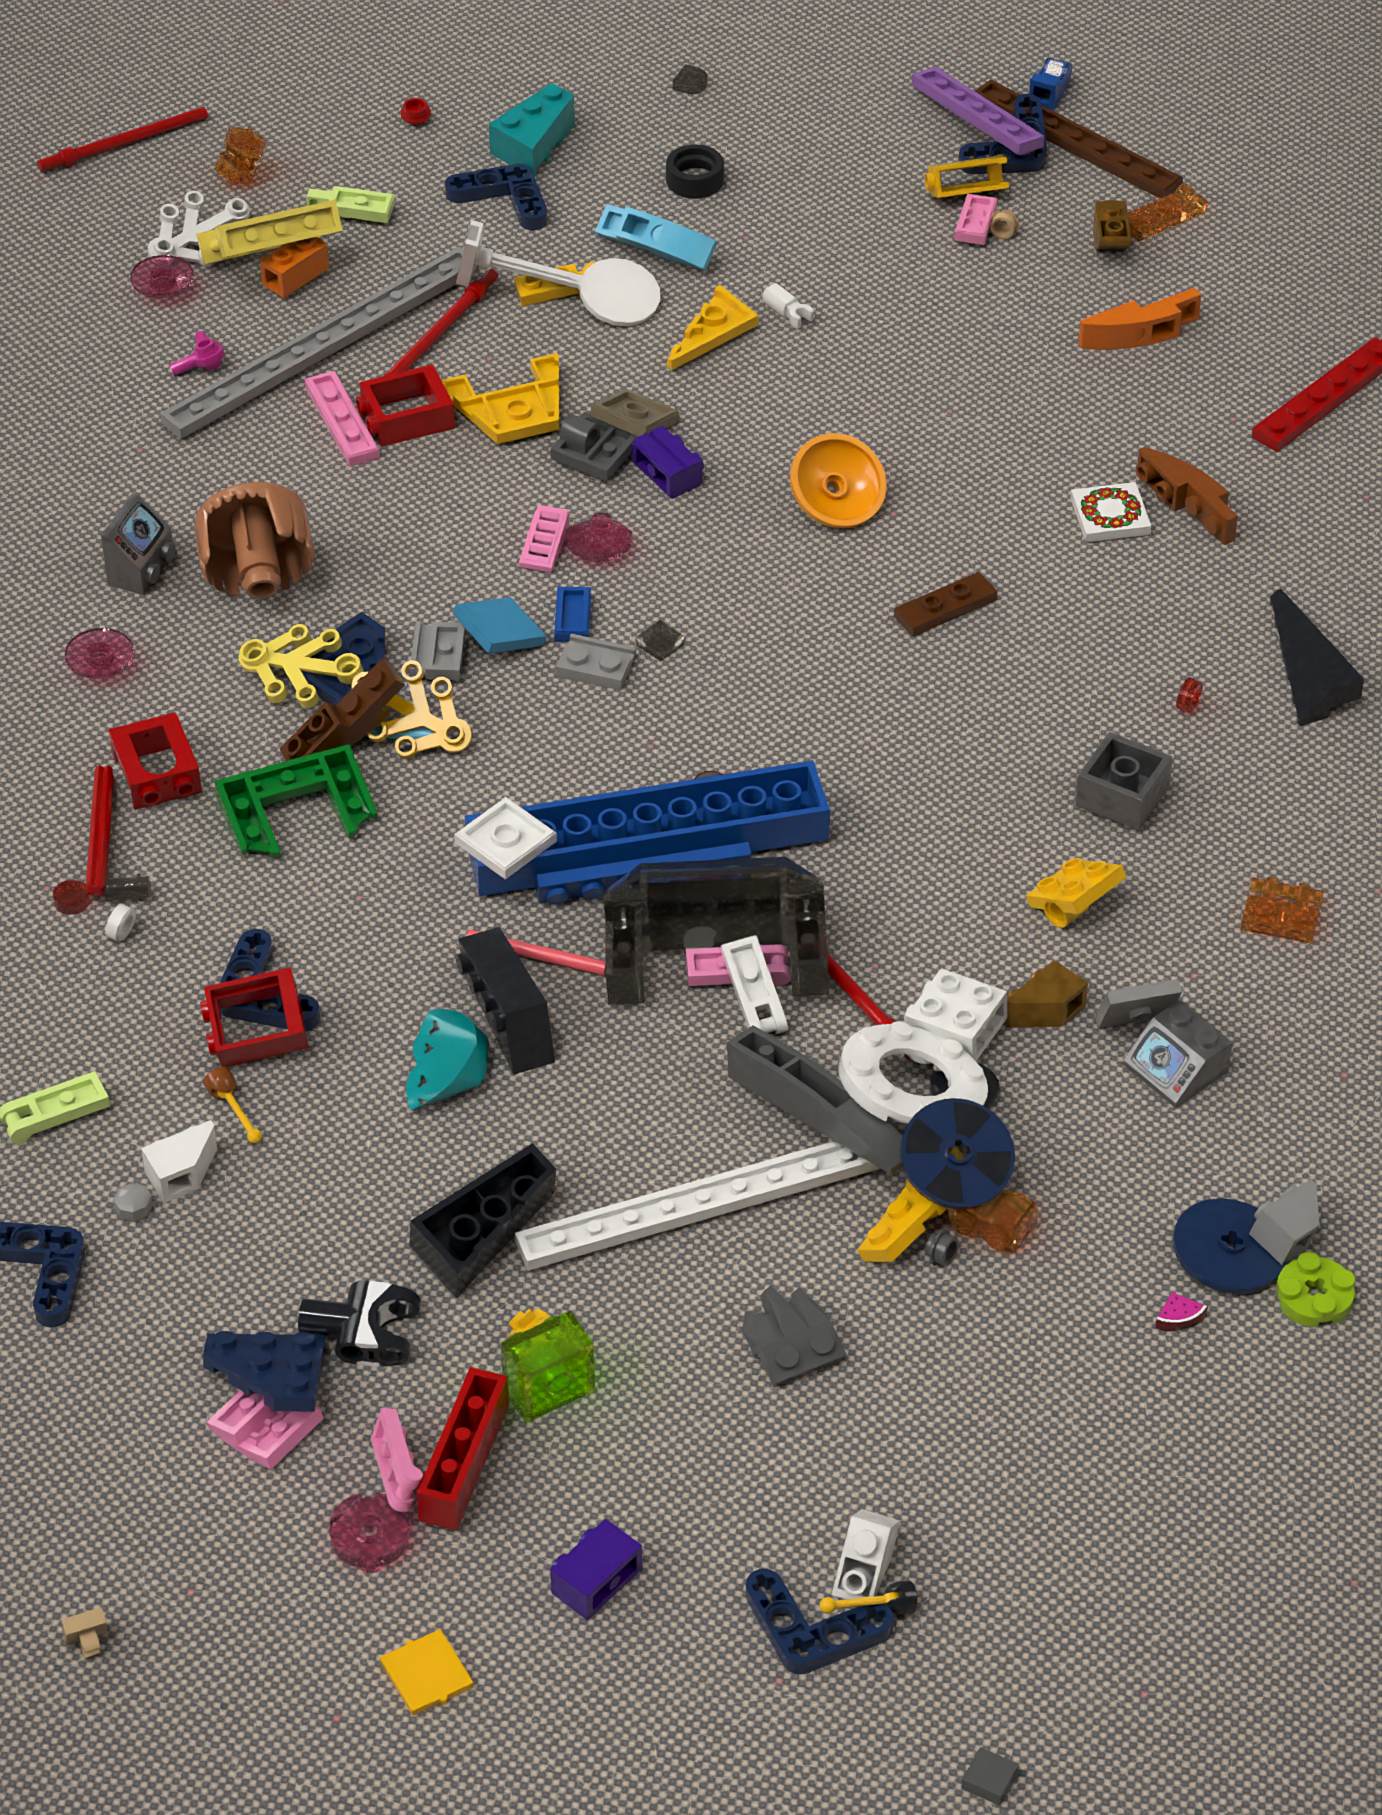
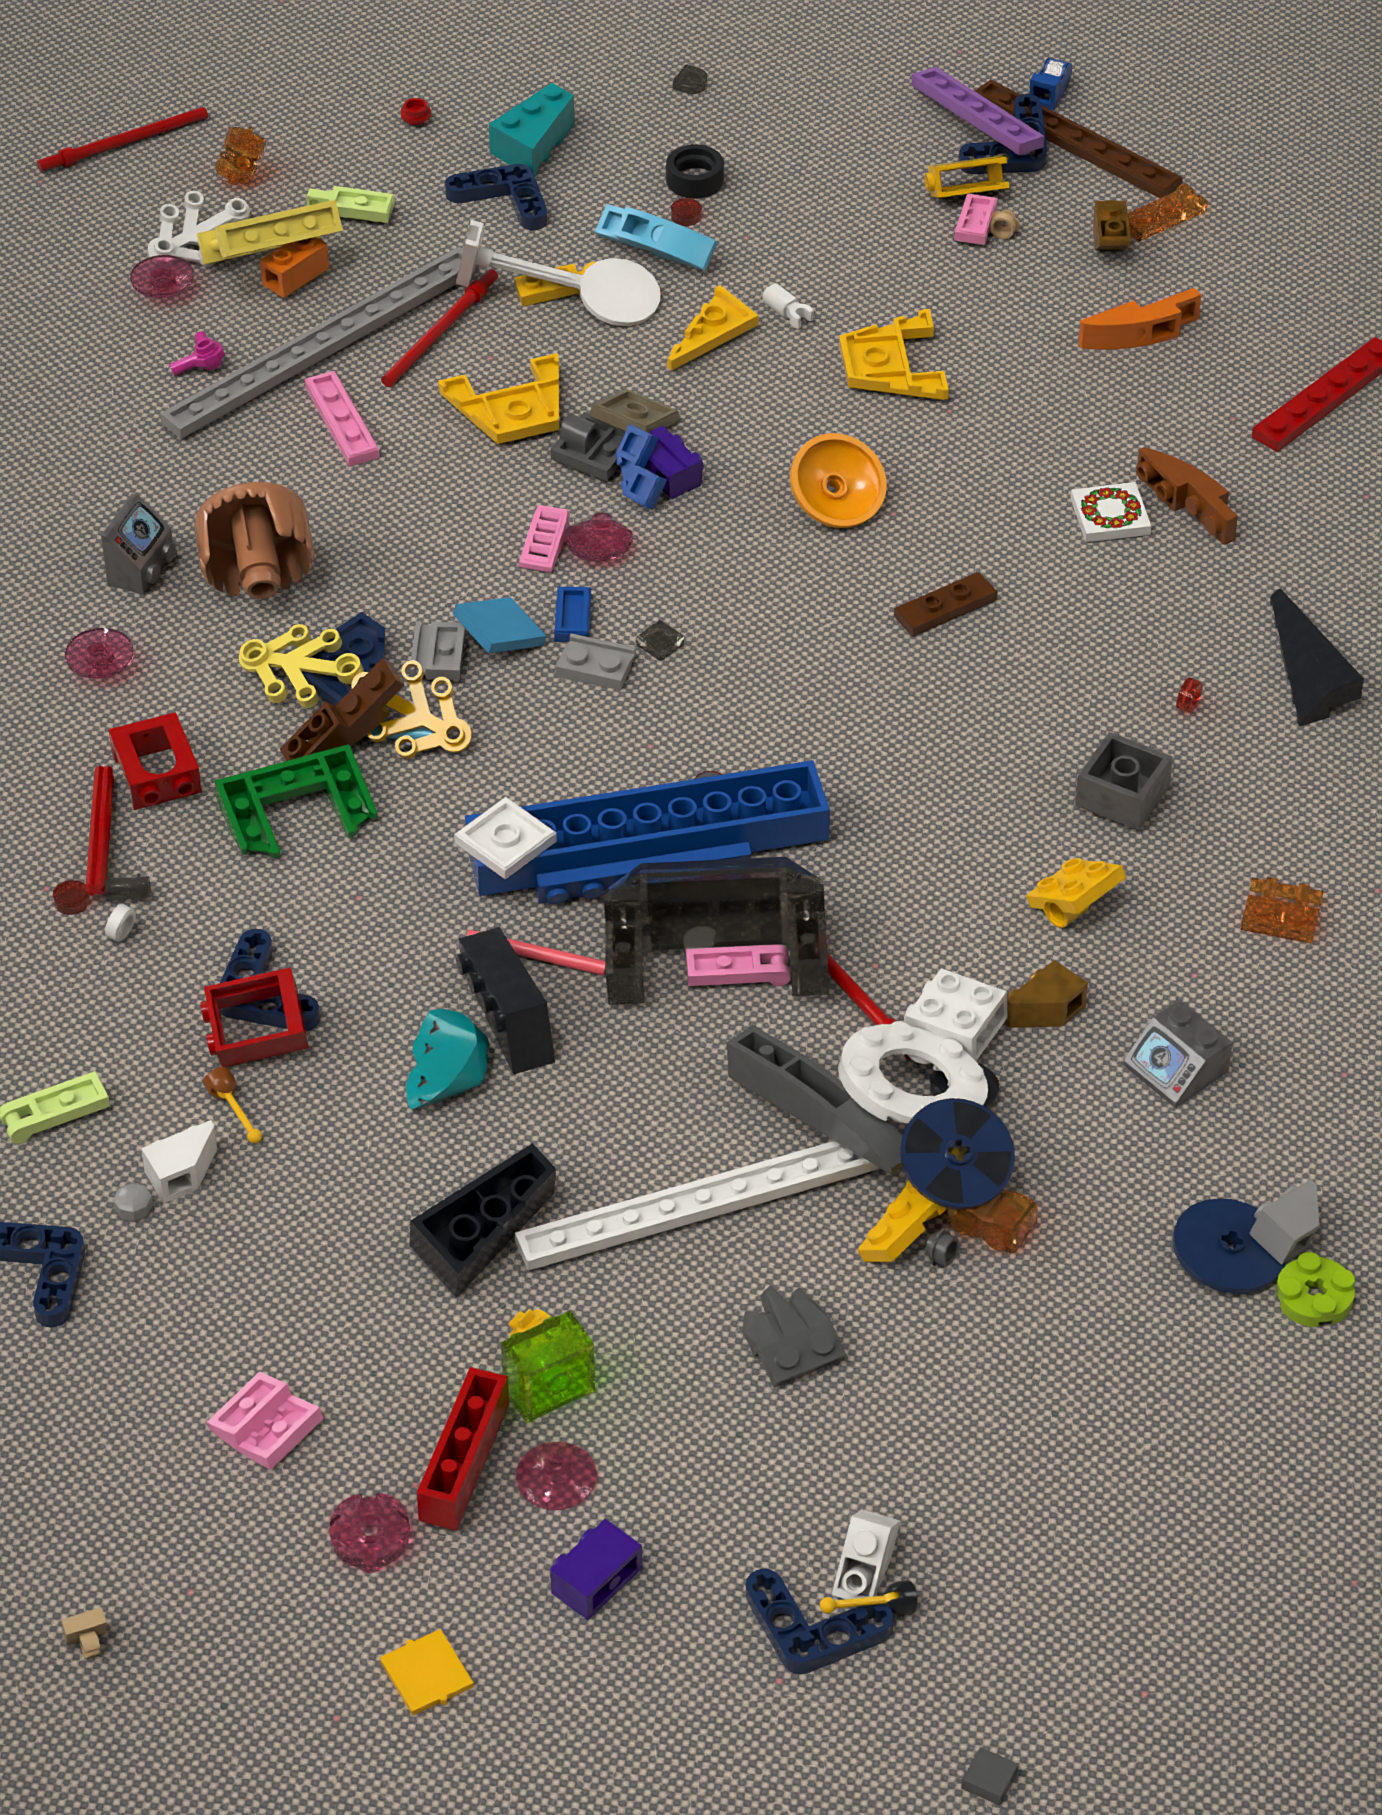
(272, 1365): dark blue plate -> none
(361, 1322): black connector -> none
(395, 1460): bright pink plate -> none
(409, 423): red window -> none
(560, 1487): none -> clear pink dish
(632, 457): none -> blue tile
(686, 212): none -> clear red tile
(753, 984): white plate -> none
(878, 359): none -> yellow wing
(1137, 1003): light grey plate -> none
(1180, 1313): tile -> none

